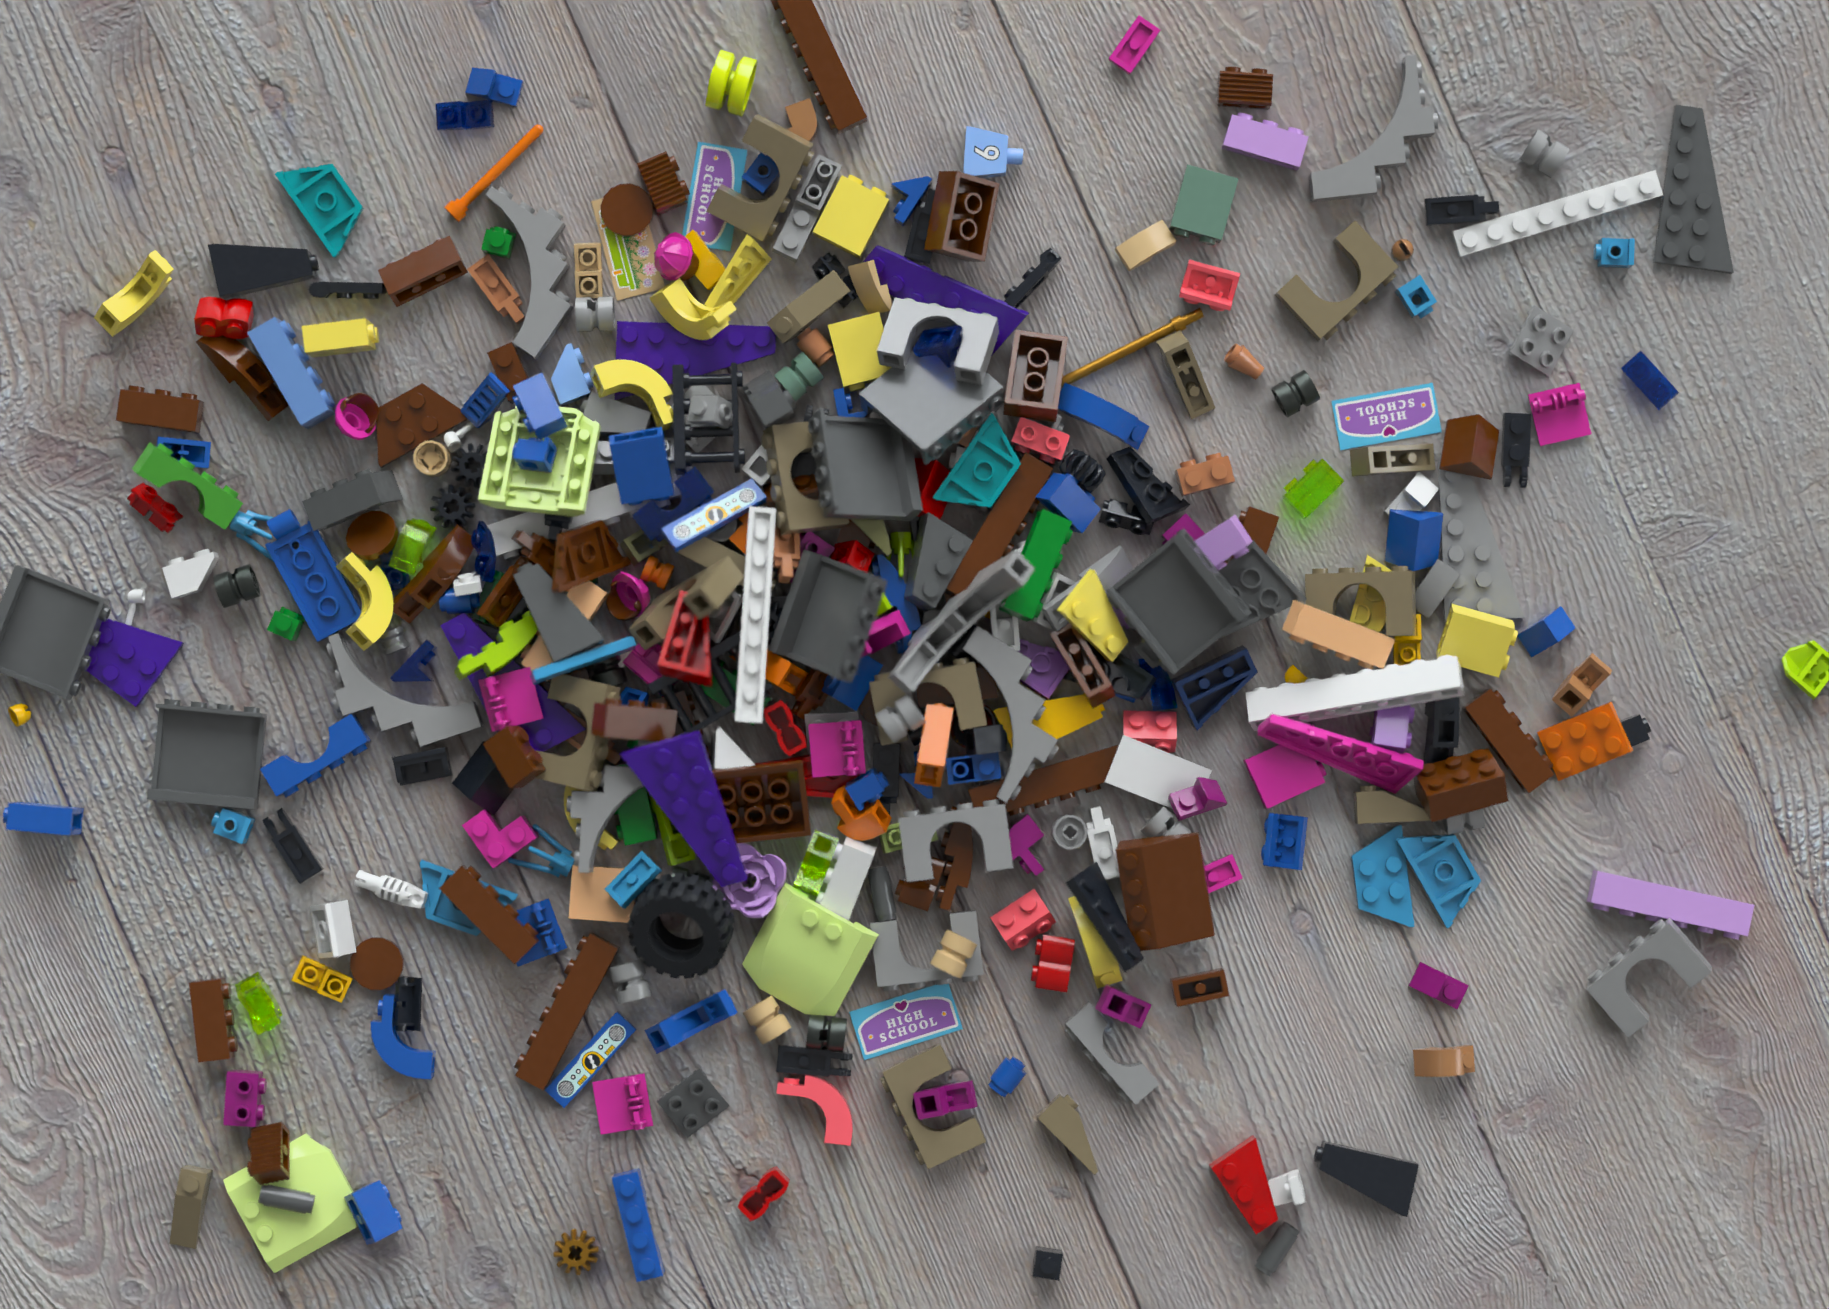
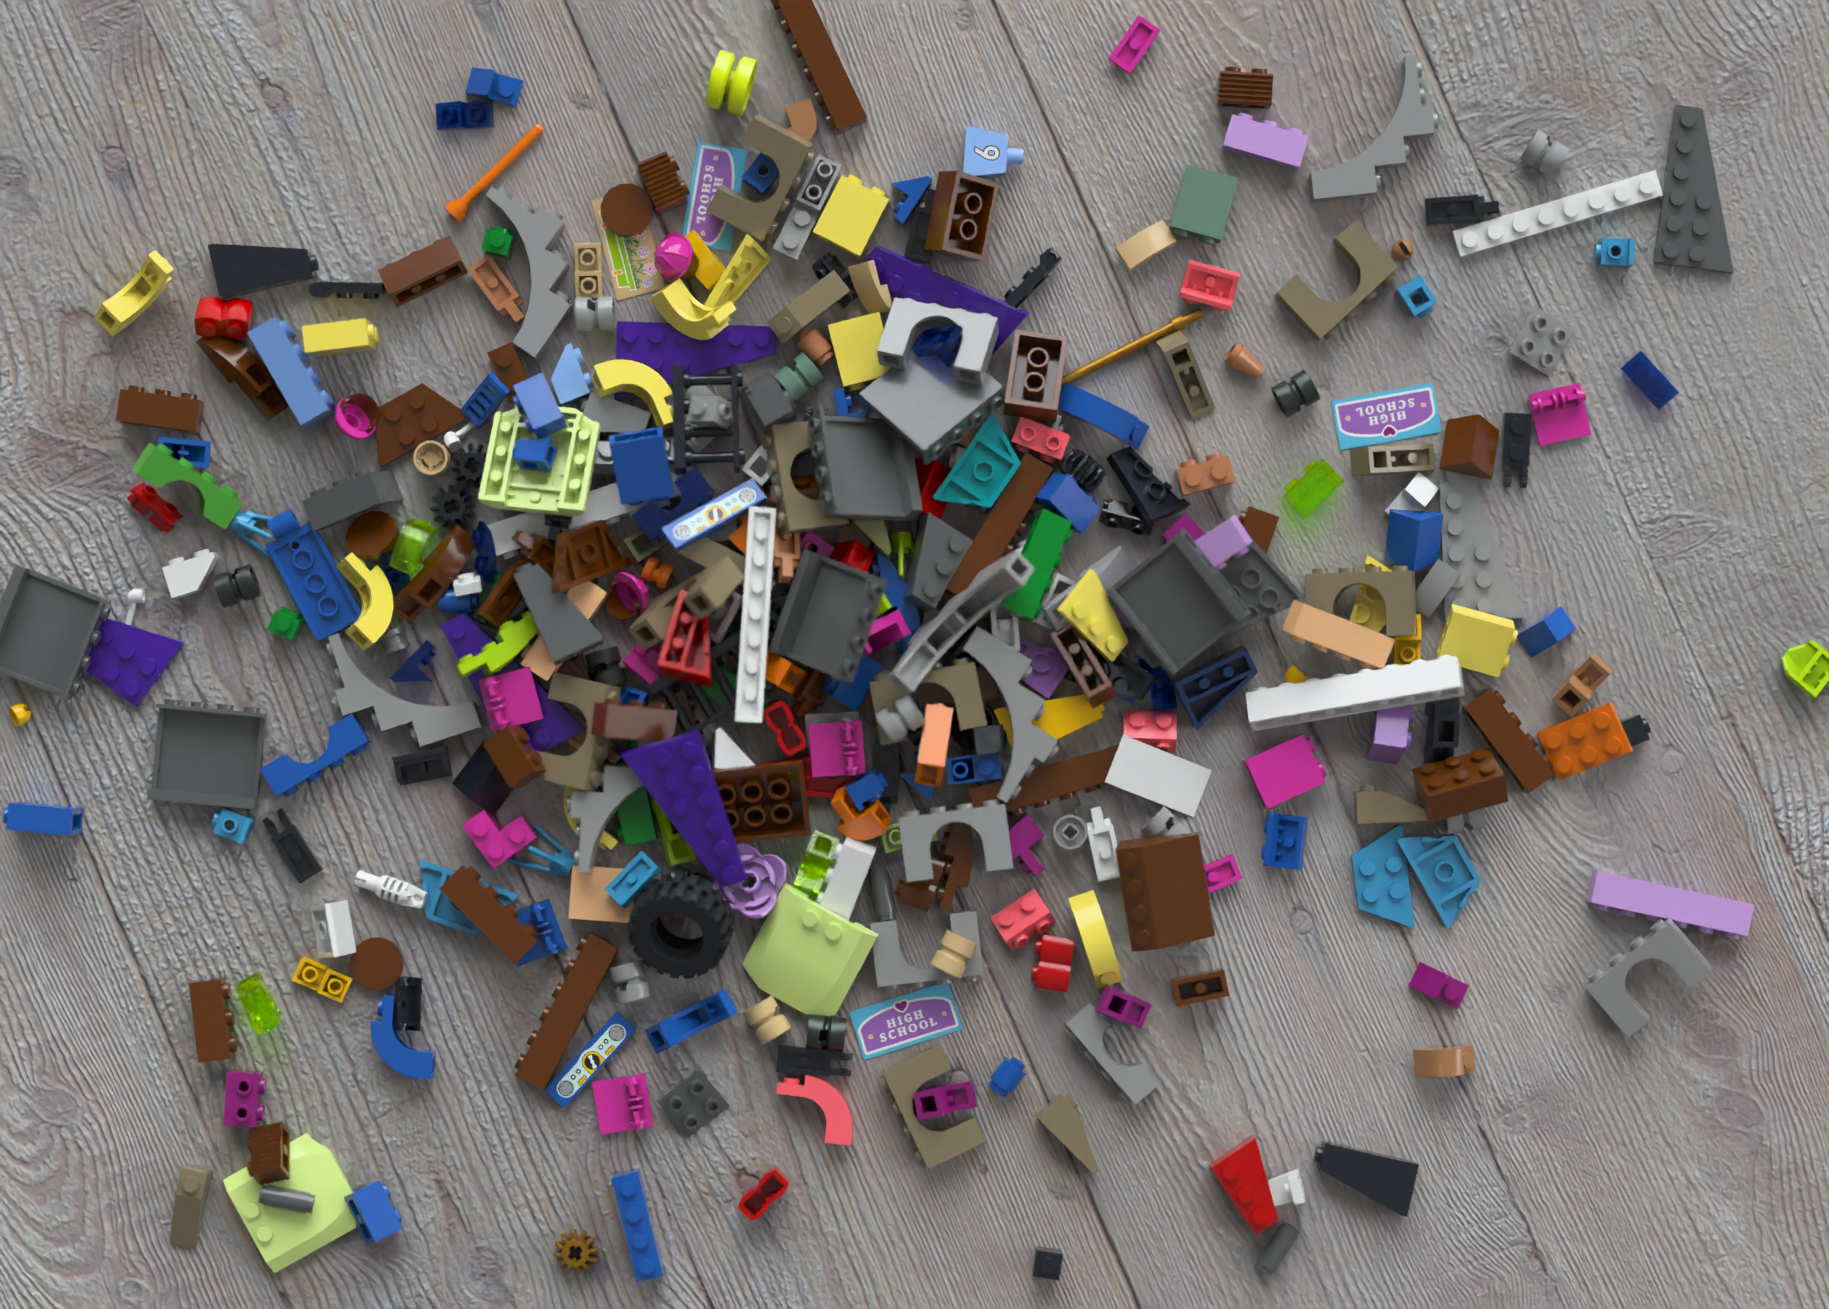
(324, 202): teal wing -> none
(582, 660): dark azure tile -> none
(1104, 913): black wing -> none
(1198, 799): magenta slope -> none
(1360, 759): dark pink wing -> none

